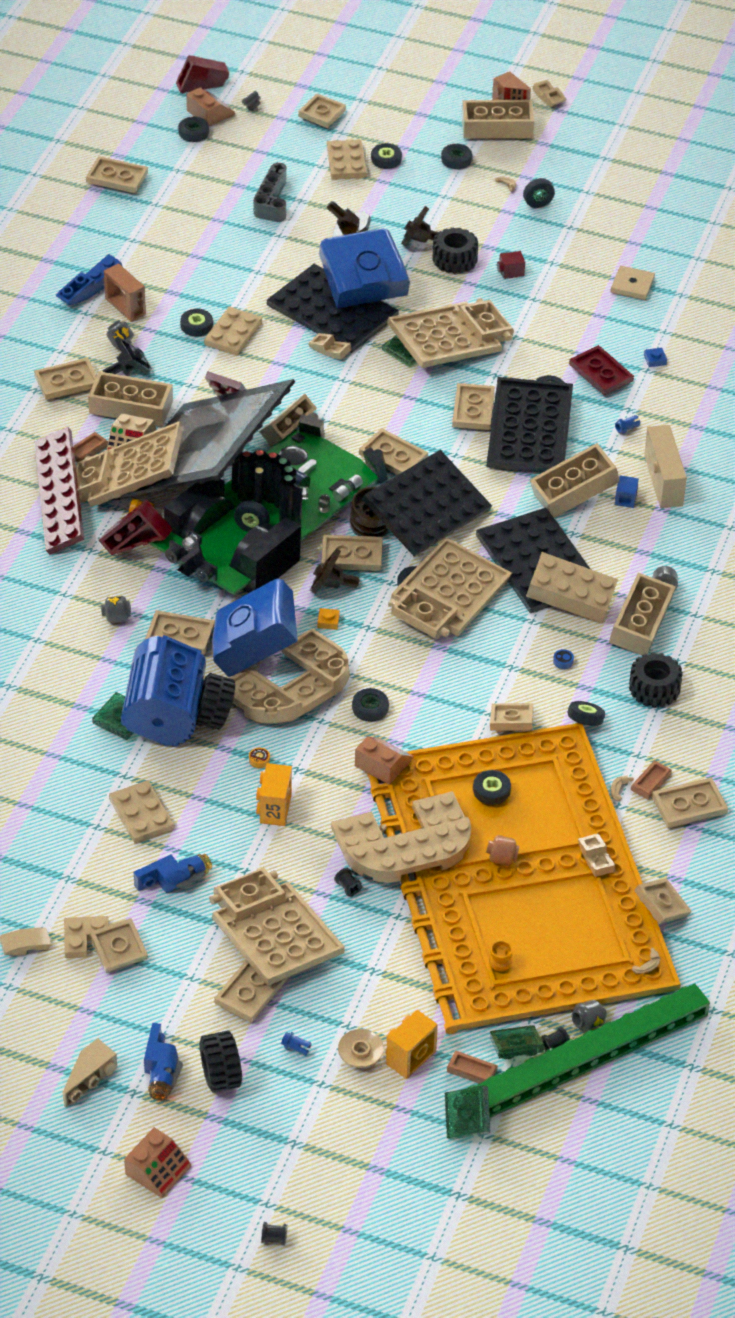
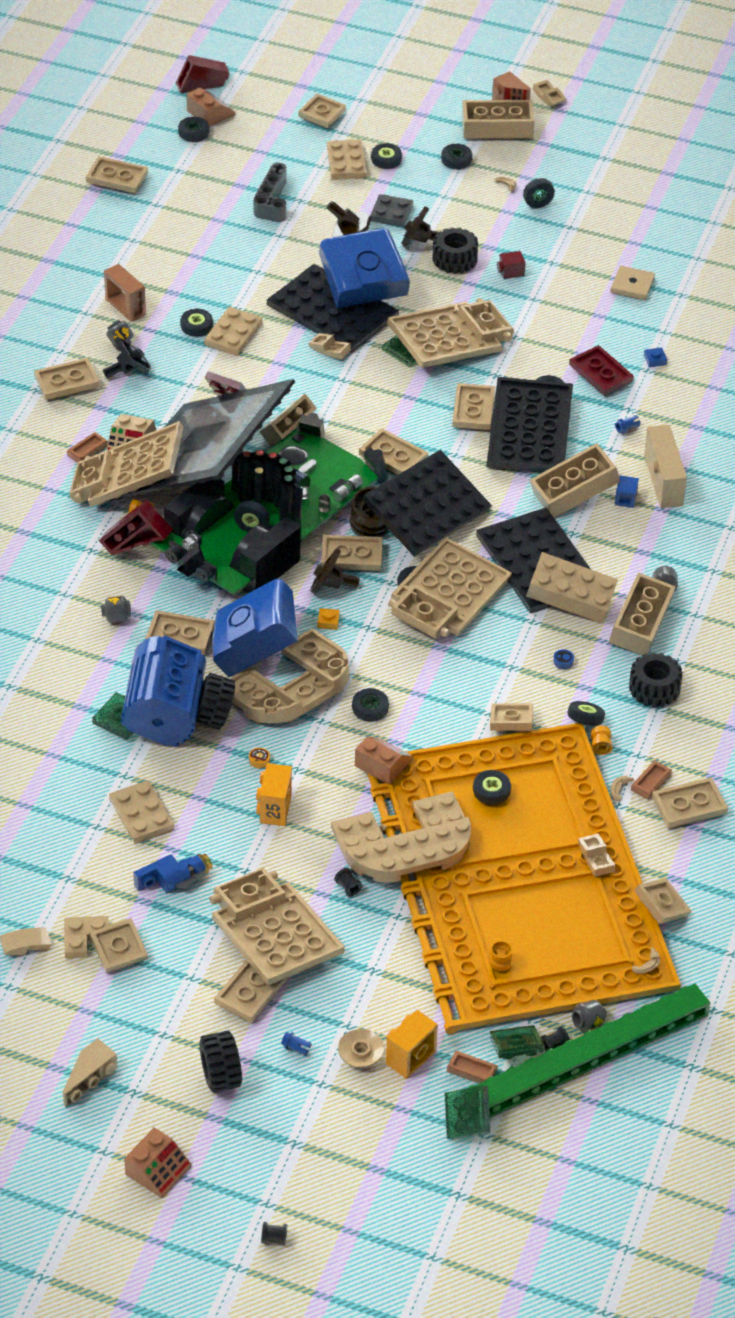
(58, 490): plate -> none
(88, 284): blue slope -> none
(131, 396): tan brick -> none
(161, 1063): blue plate -> none
(252, 100): dark grey plate -> none
(391, 210): none -> dark grey plate
(502, 850): nougat head -> none
(601, 740): none -> light orange wheel

